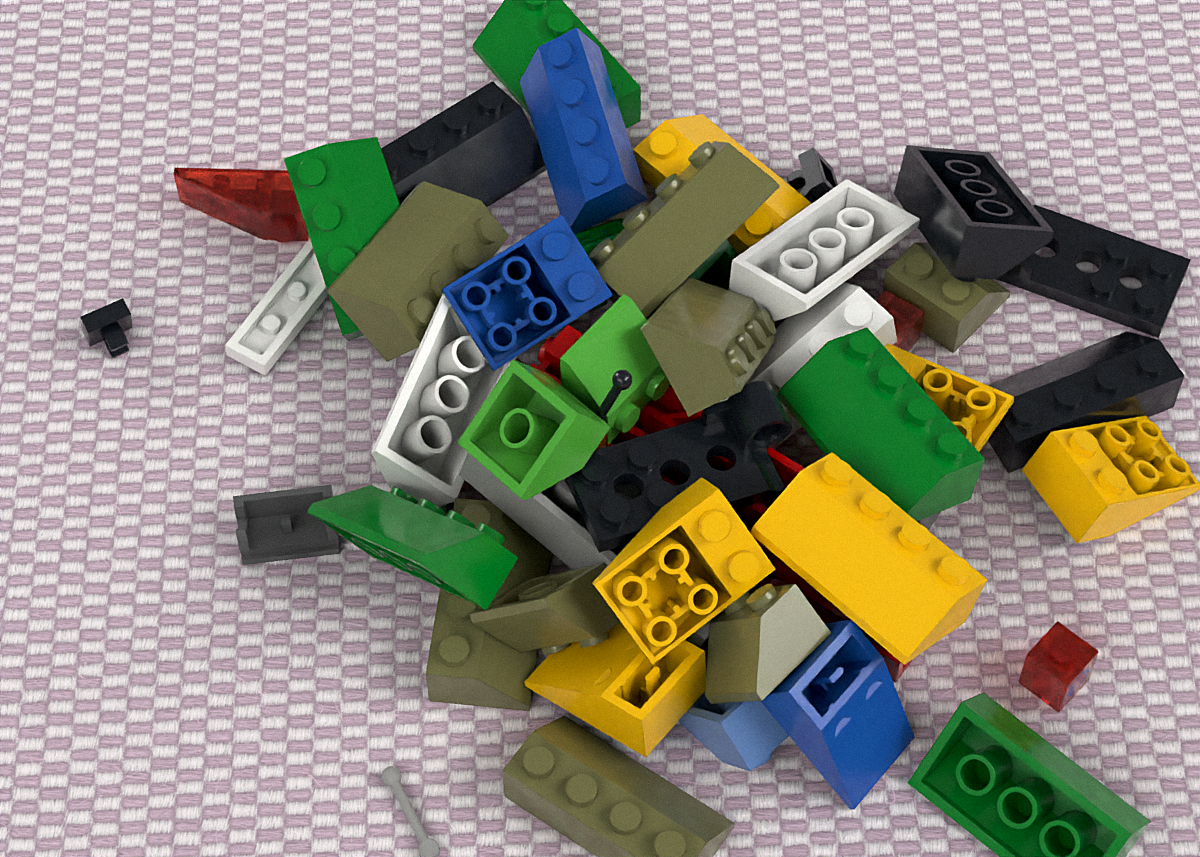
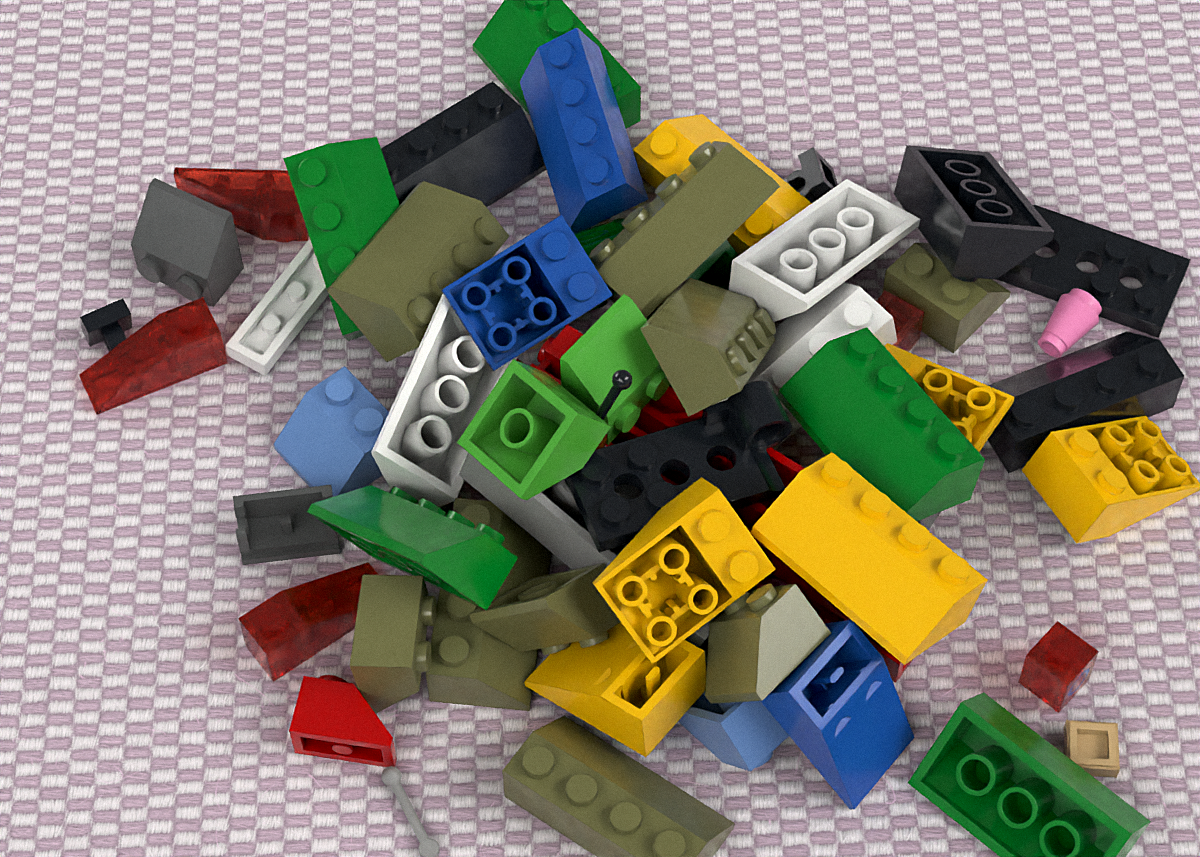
(156, 356): none -> clear red slope
(186, 243): none -> dark grey slope
(303, 620): none -> clear red slope
(334, 434): none -> medium blue slope
(339, 724): none -> red slope
(391, 638): none -> olive slope
(1070, 321): none -> bright pink cone
(1093, 746): none -> tan tile

